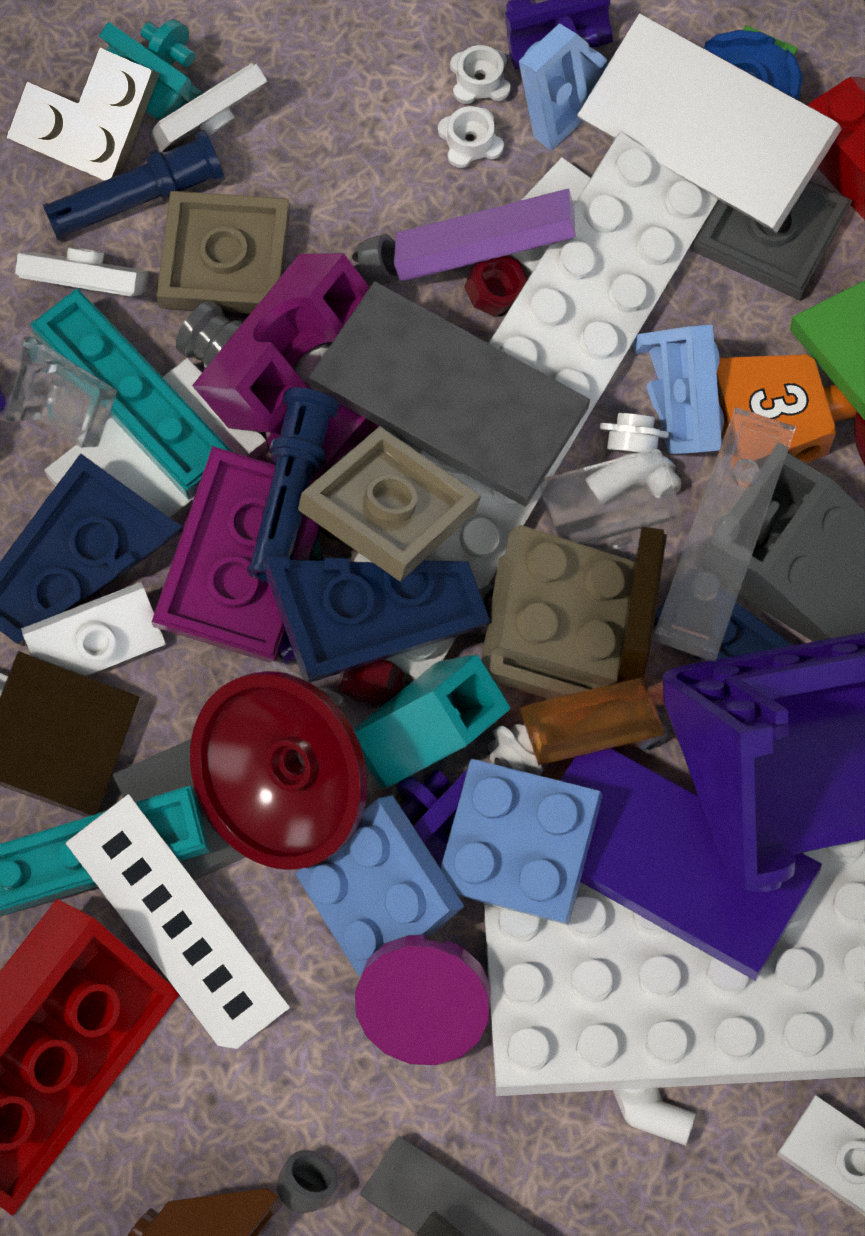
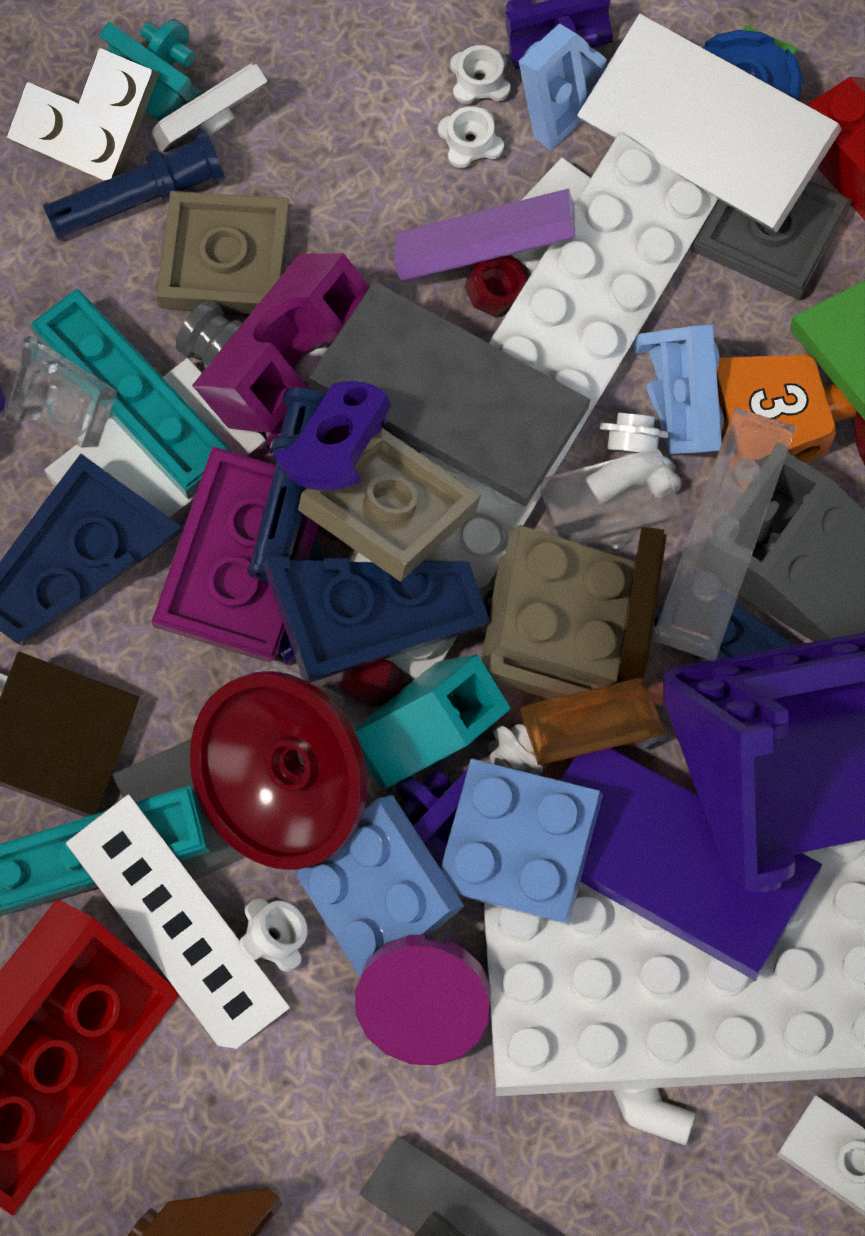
(82, 270): white plate -> none
(97, 632): white plate -> none
(285, 922): none -> white plate
(306, 1181): dark grey hinge -> none
(333, 466): none -> dark purple piece
(372, 257): dark grey hinge -> none

